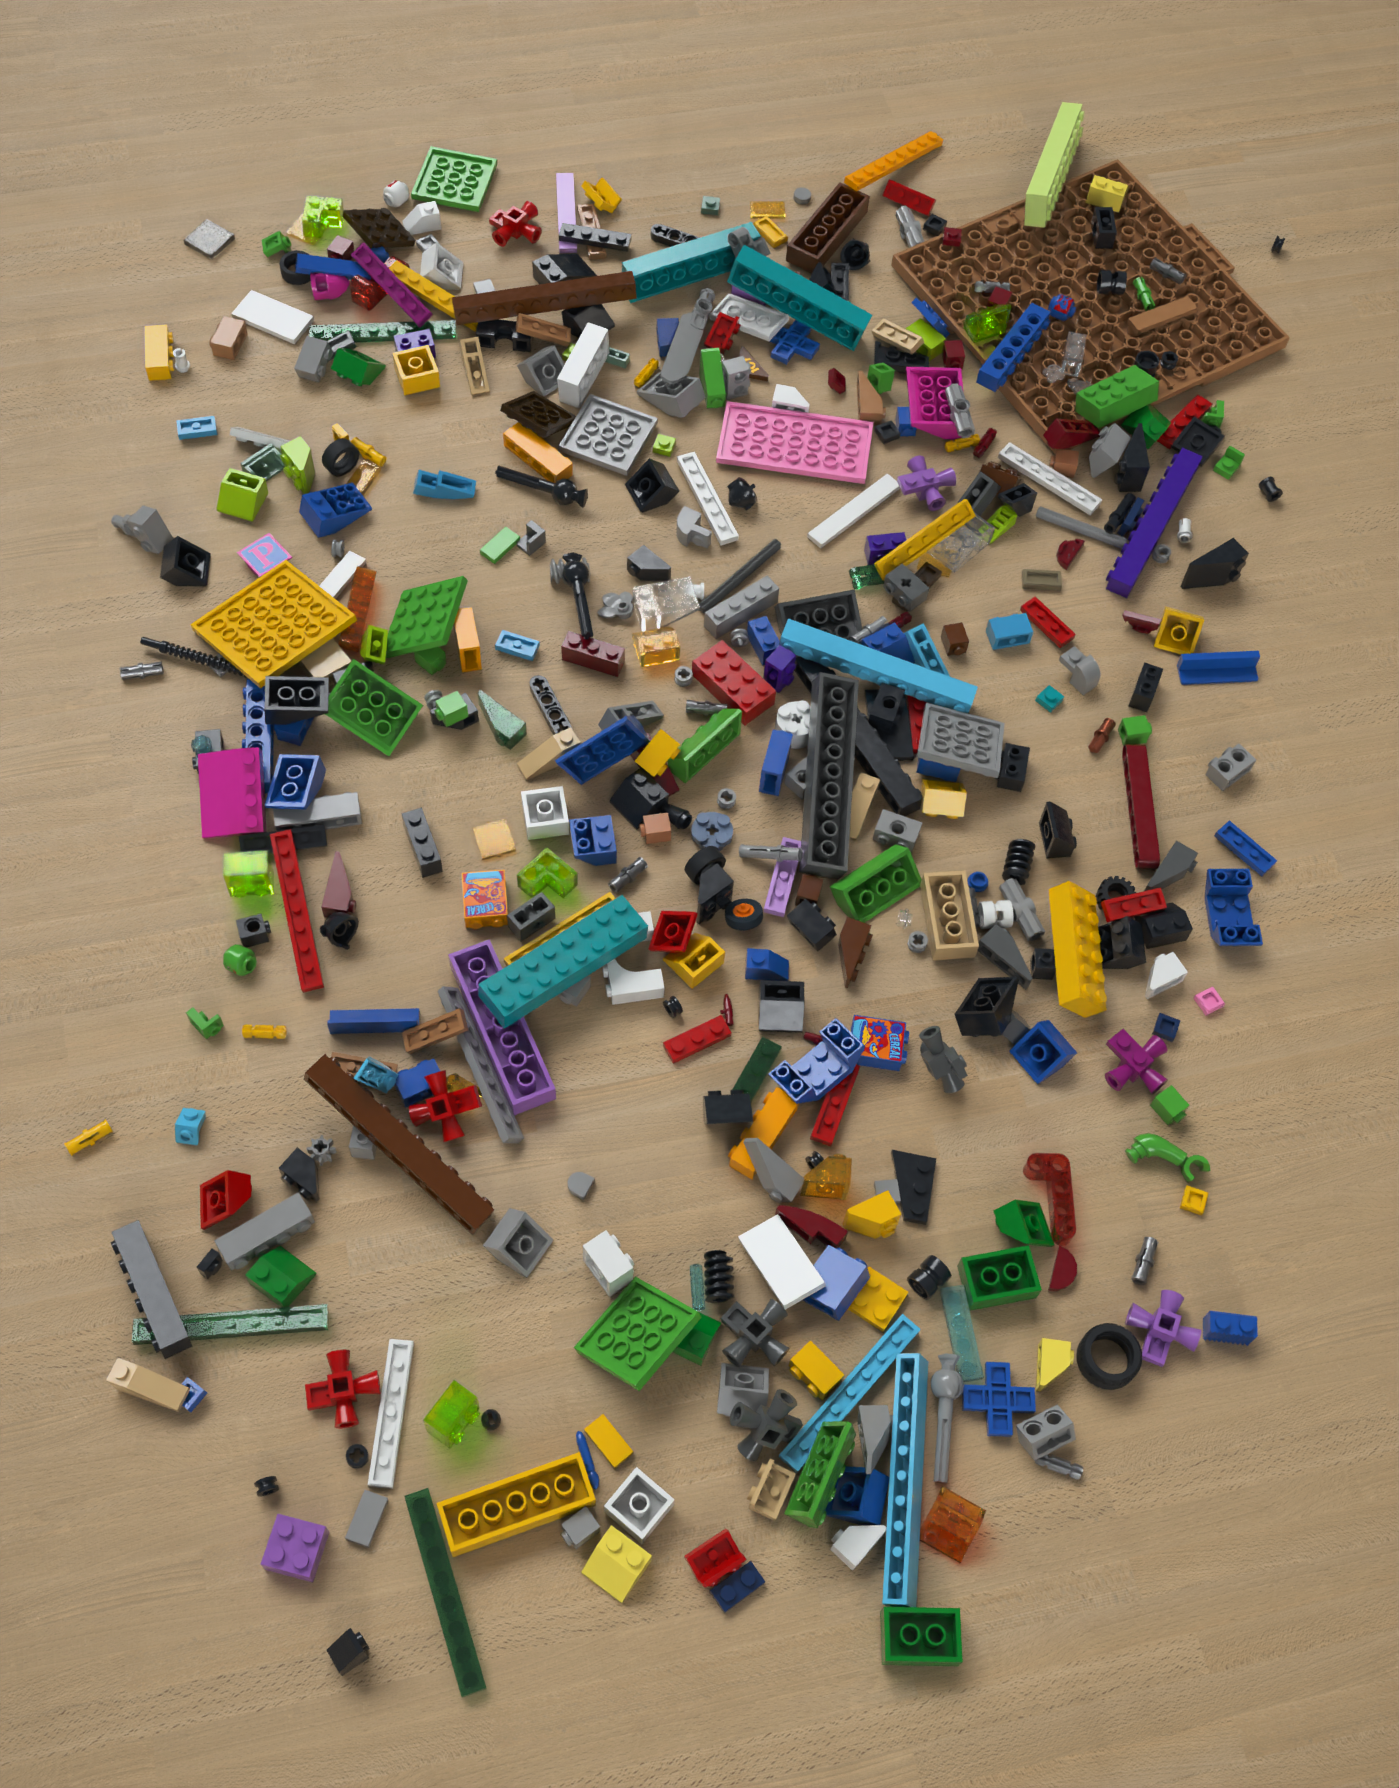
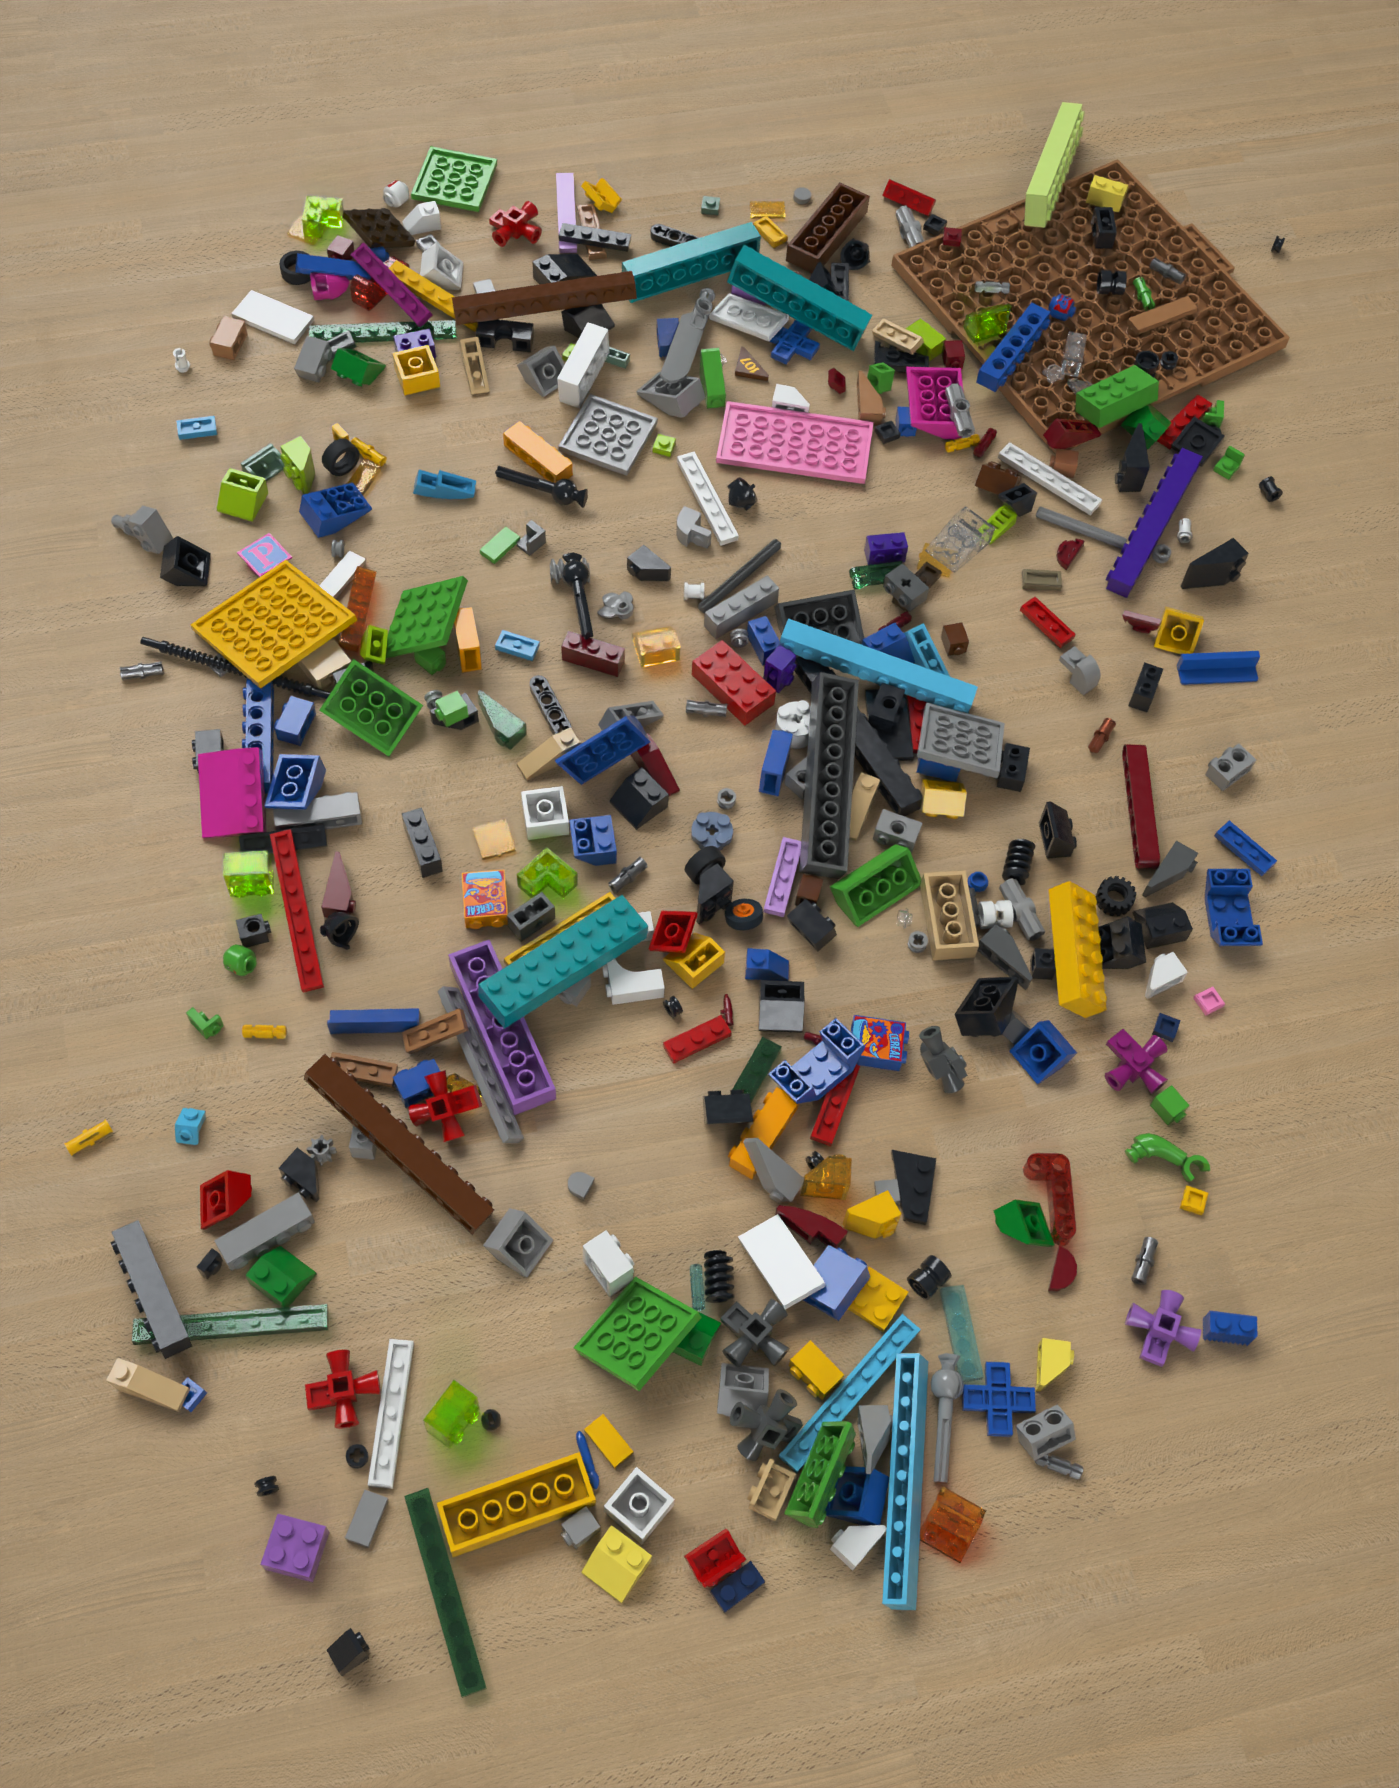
(158, 352): yellow brick -> none
(201, 744): clear light blue plate -> none
(209, 239): clear smoke tile -> none
(259, 438): white plate -> none
(276, 243): bright green bracket -> none
(294, 698): black slope -> none
(376, 1075): medium azure slope -> none
(538, 414): dark brown plate -> none
(543, 329): medium nougat plate -> none
(646, 372): yellow axle -> none
(651, 486): black slope -> none
(656, 828): nougat brick -> none
(657, 753): yellow brick -> none
(664, 602): clear slope -> none
(677, 816): black cone -> none
(683, 681): light grey bush -> none
(706, 743): bright green slope -> none
(722, 332): red bracket -> none
(736, 377): light grey brick -> none
(742, 237): light grey piece -> none
(779, 853): light grey pin -> none
(852, 940): reddish brown slope -> none
(853, 511): white tile -> none
(870, 629): light grey pin -> none
(893, 161): light orange plate -> none
(921, 1636): green brick -> none
(926, 482): medium lavender brick -> none
(926, 538): yellow plate -> none
(931, 316): blue plate -> none
(981, 493): dark grey brick -> none
(999, 296): dark red brick -> none
(999, 1277): green brick -> none
(1009, 631): dark azure brick -> none
(1049, 698): teal plate -> none
(1107, 449): light grey slope -> none
(1117, 517): black pin -> none
(1125, 1340): black tyre -> none
(1133, 513): dark blue plate -> none
(1134, 730): bright green brick -> none
(1134, 904): red plate -> none

